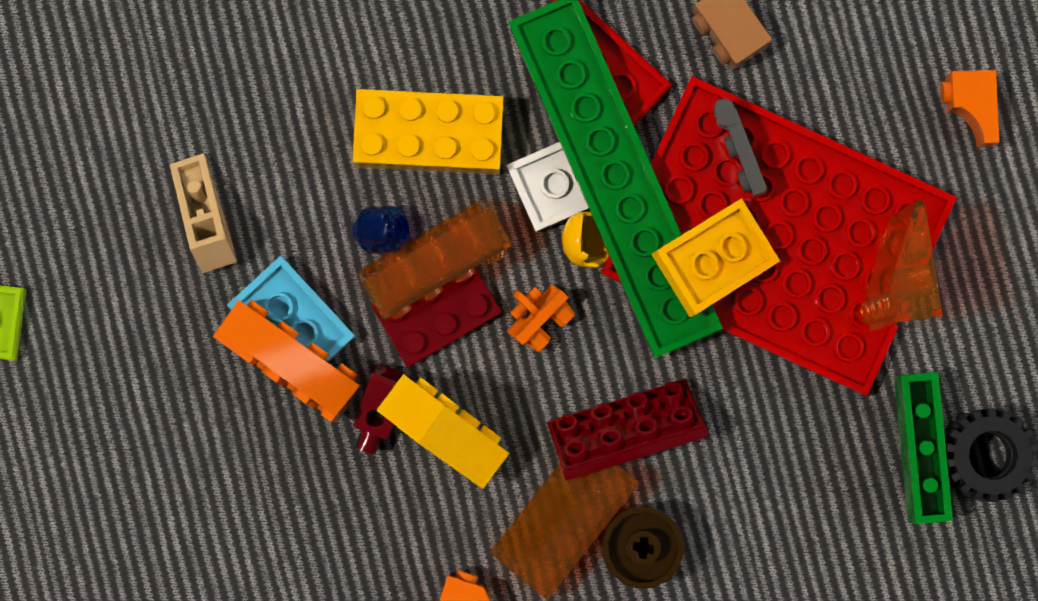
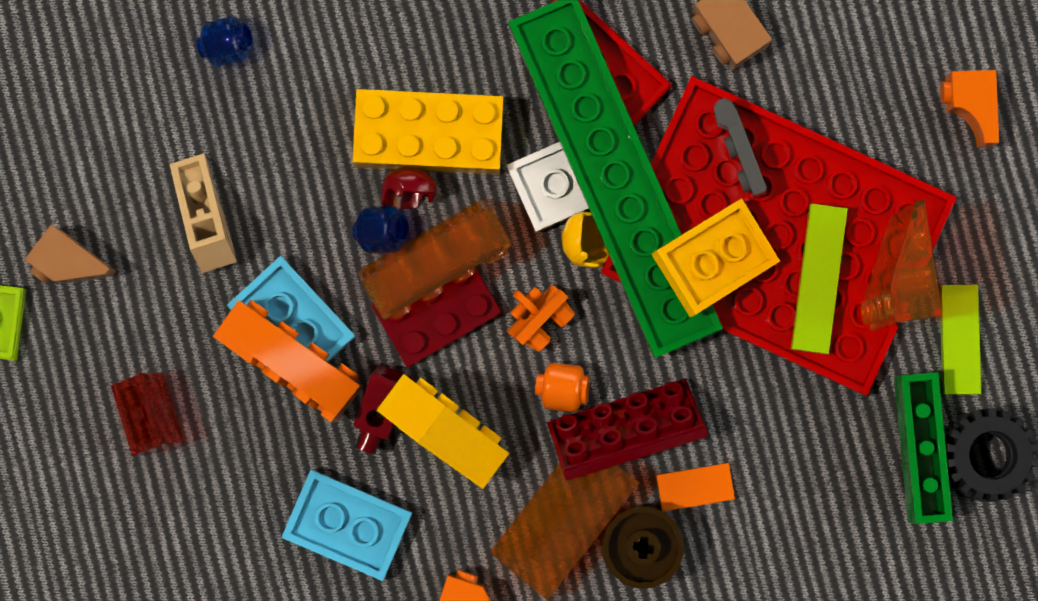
(64, 259): none -> medium nougat slope
(147, 413): none -> clear red brick
(225, 41): none -> clear blue head
(346, 525): none -> medium azure plate
(407, 187): none -> dark red hair
(563, 387): none -> orange head
(695, 487): none -> orange tile
(819, 279): none -> lime tile
(960, 340): none -> lime tile

